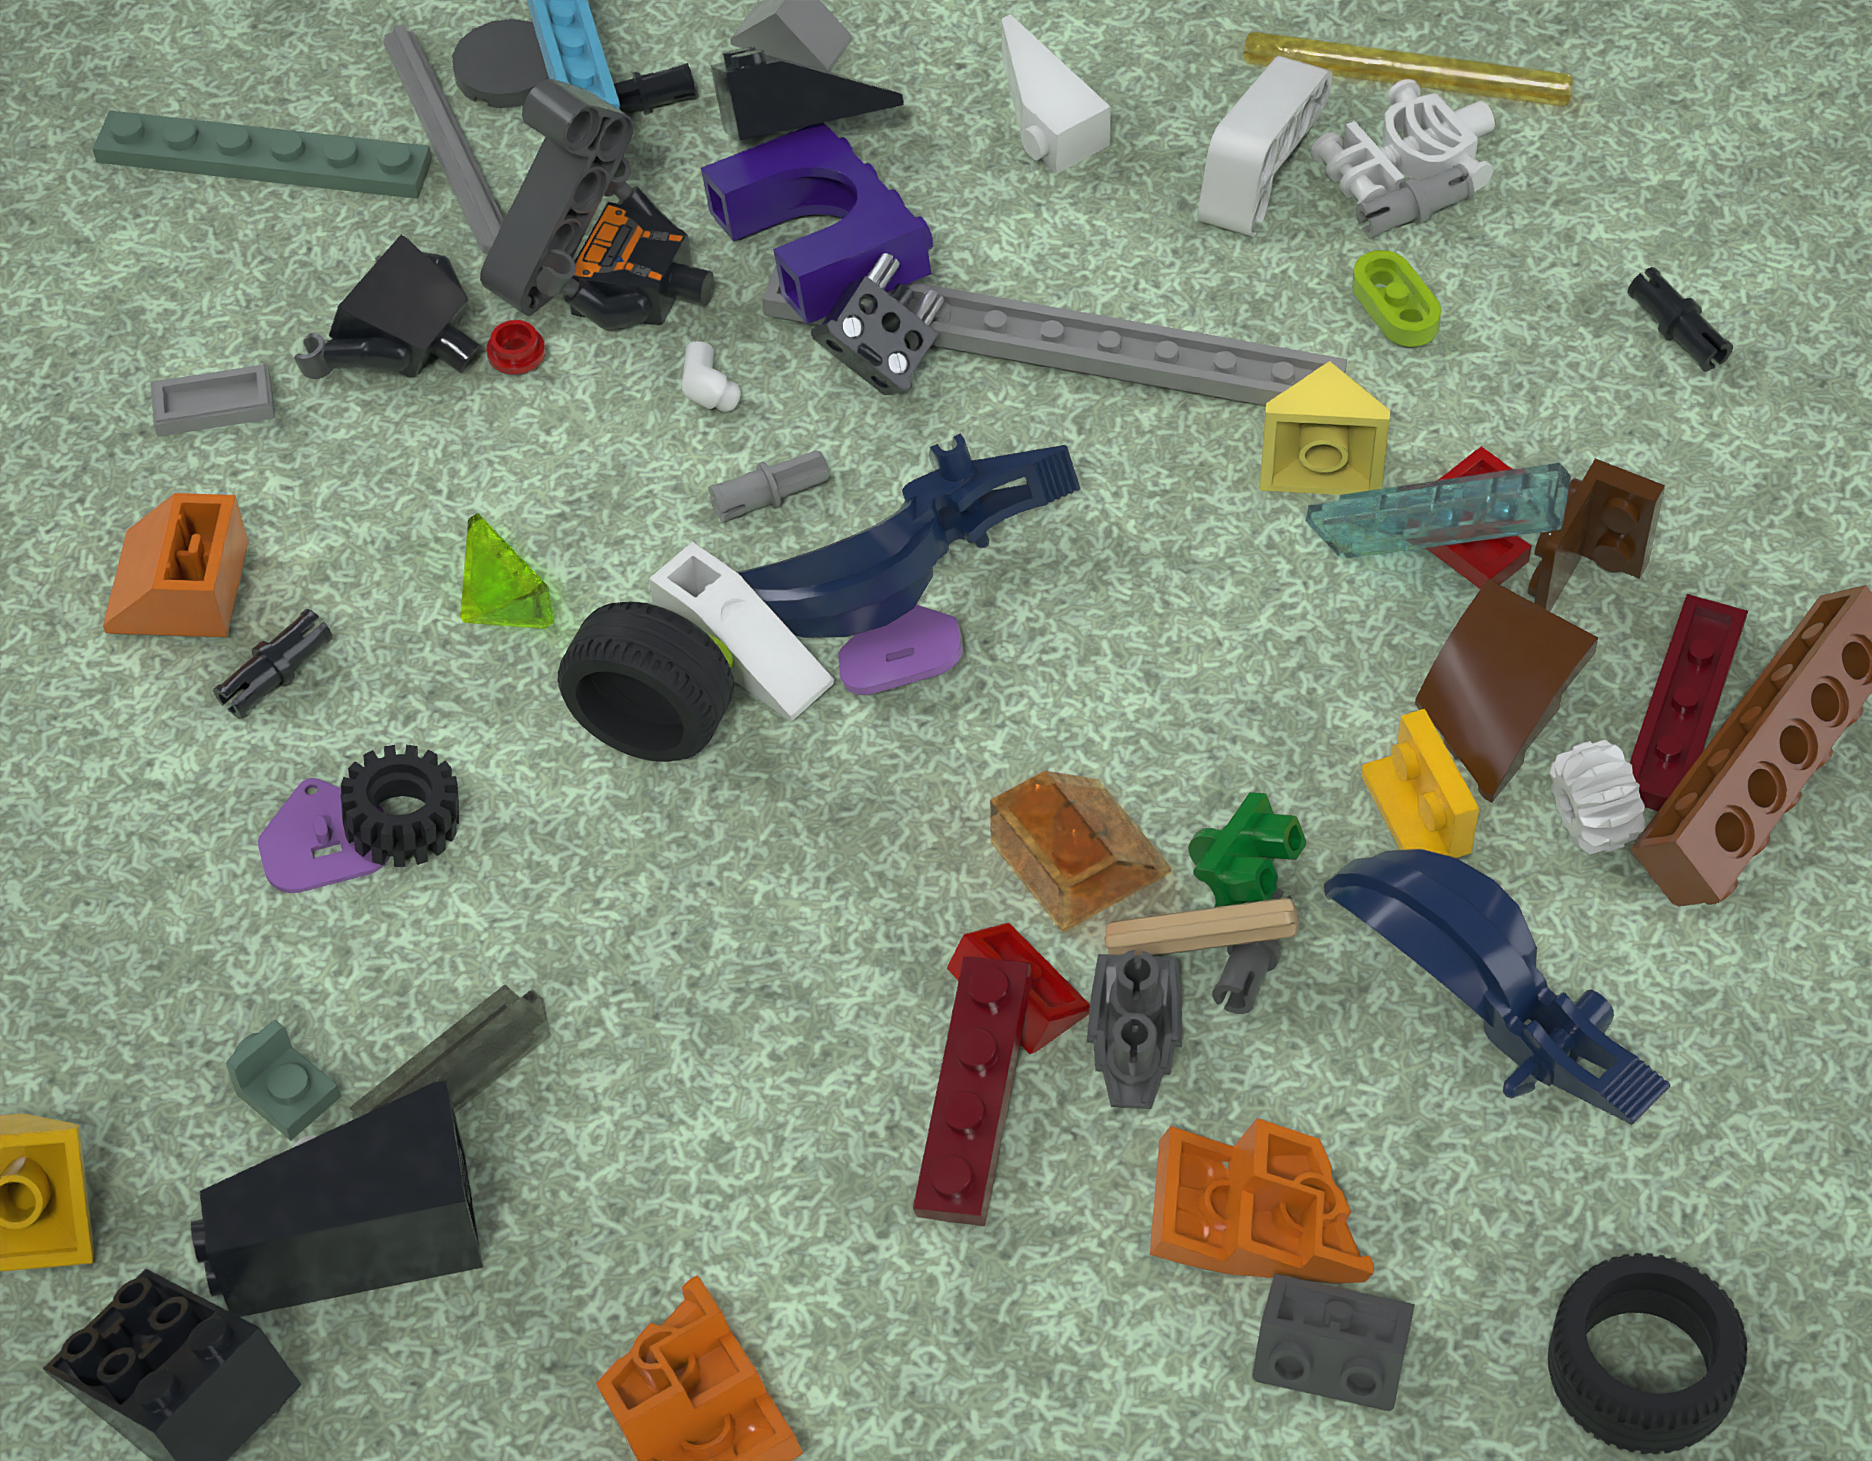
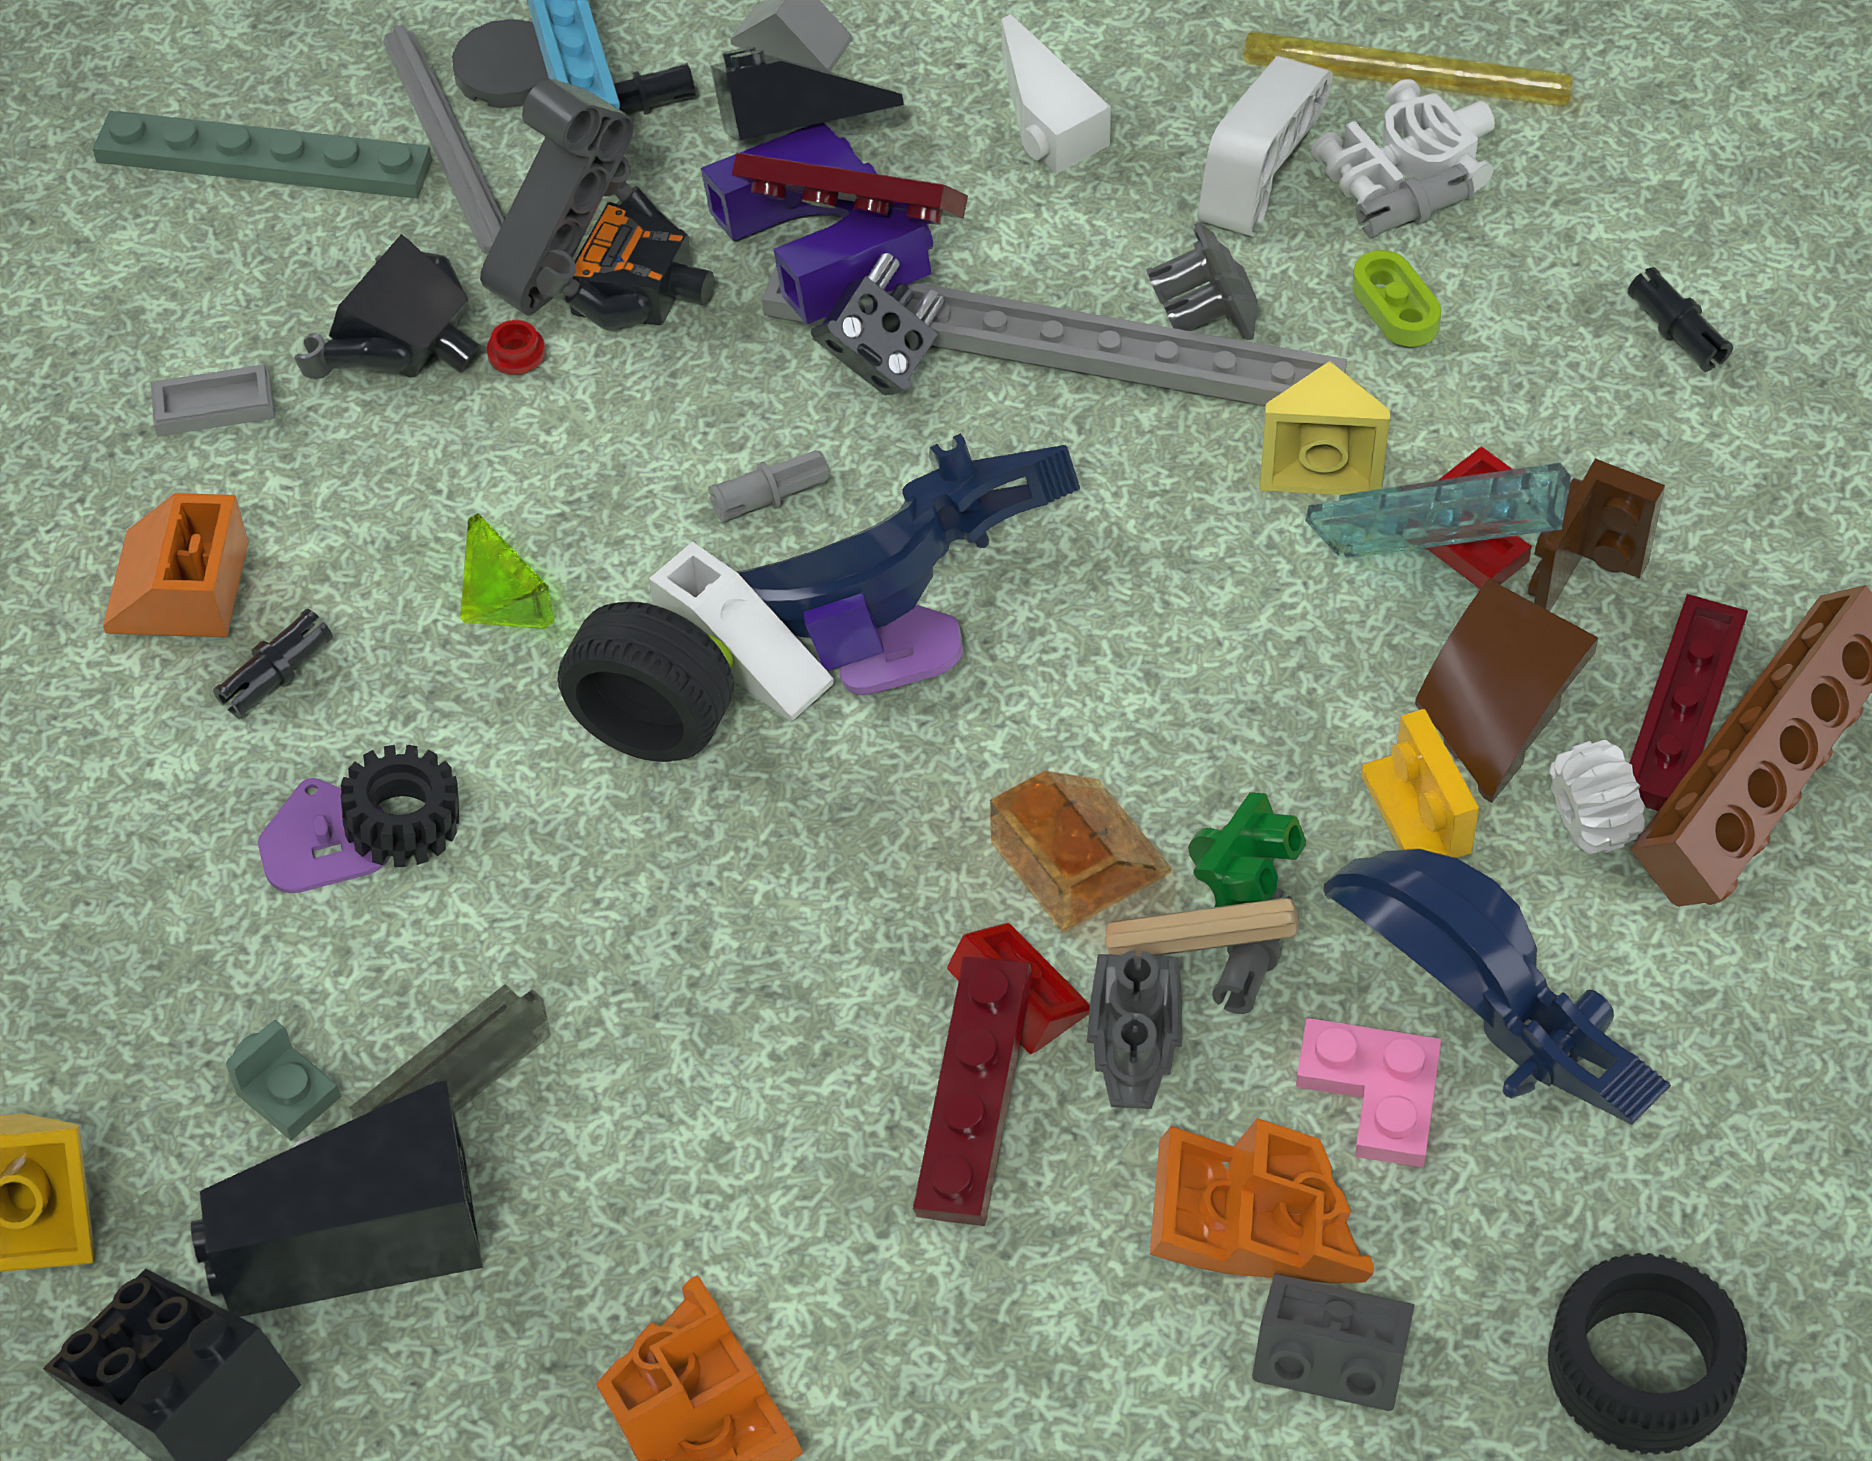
(705, 384): white arm -> none
(843, 632): none -> dark purple tile
(870, 191): none -> dark red plate
(1226, 294): none -> dark grey connector
(1387, 1070): none -> bright pink plate

